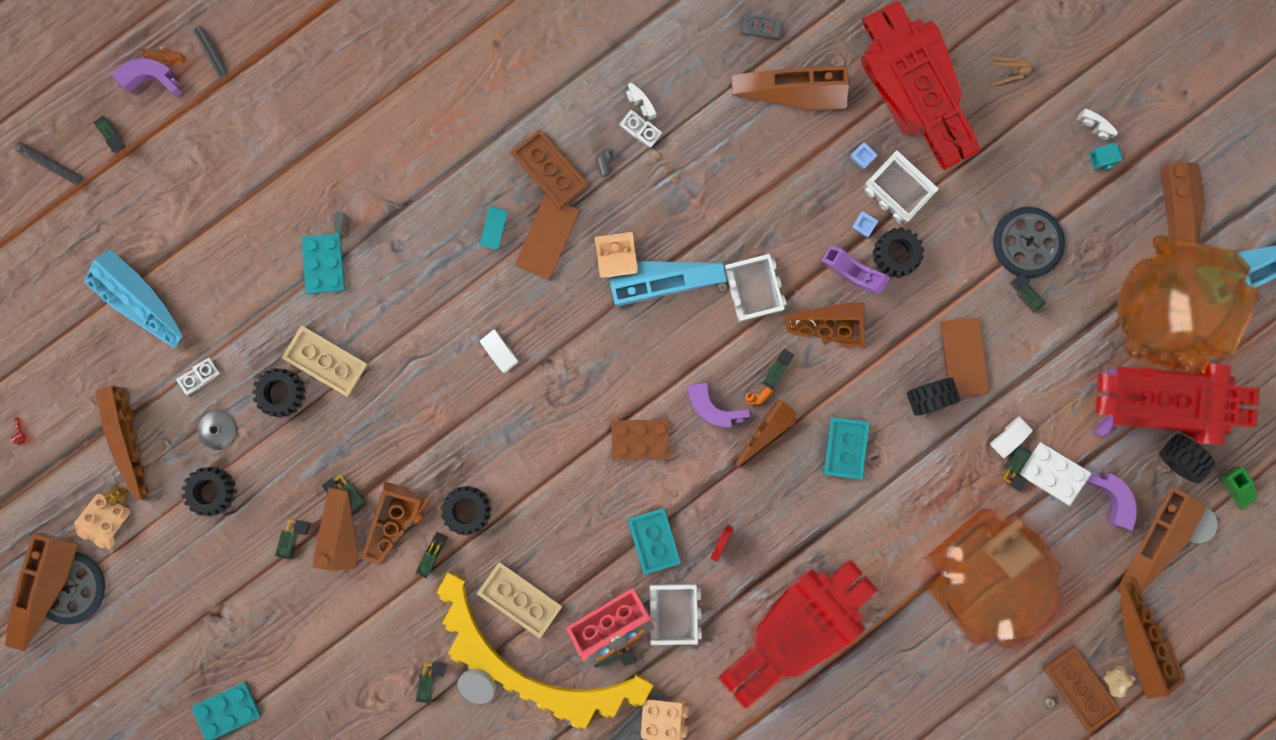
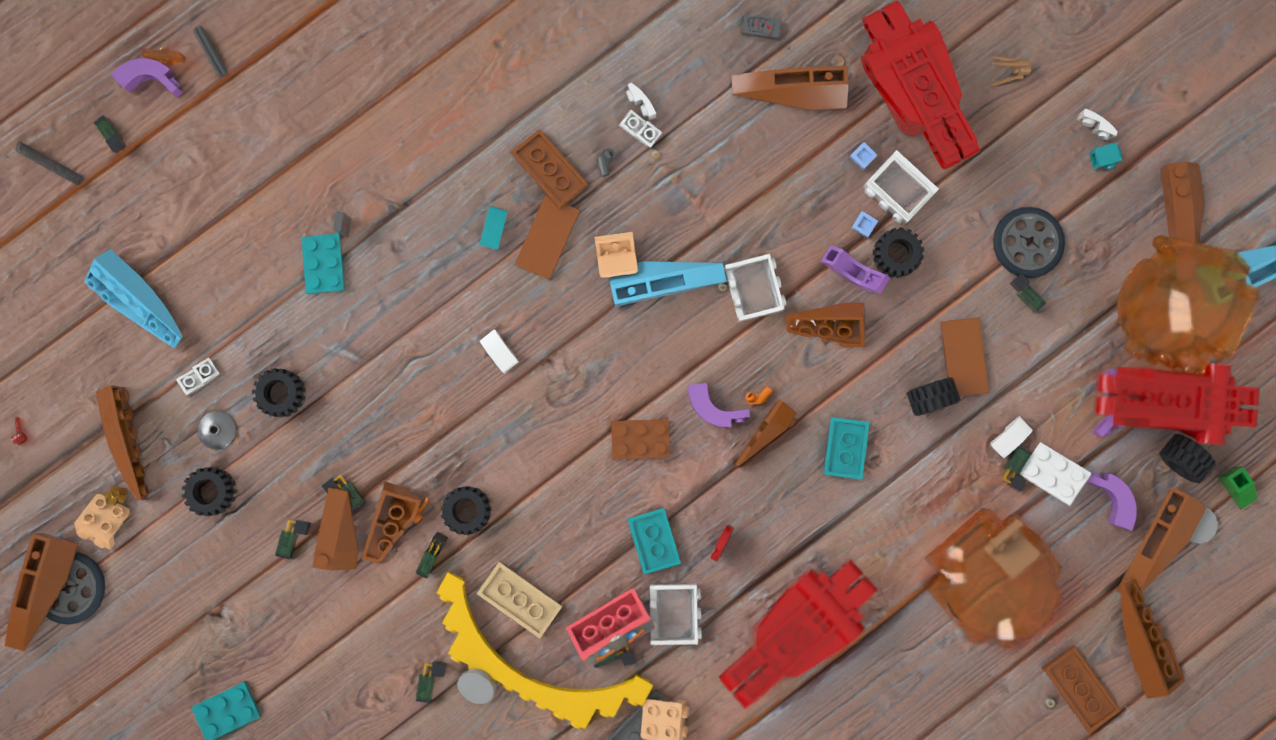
(324, 361): tan plate -> none
(778, 369): piece -> none
(1119, 681): tan rock -> none

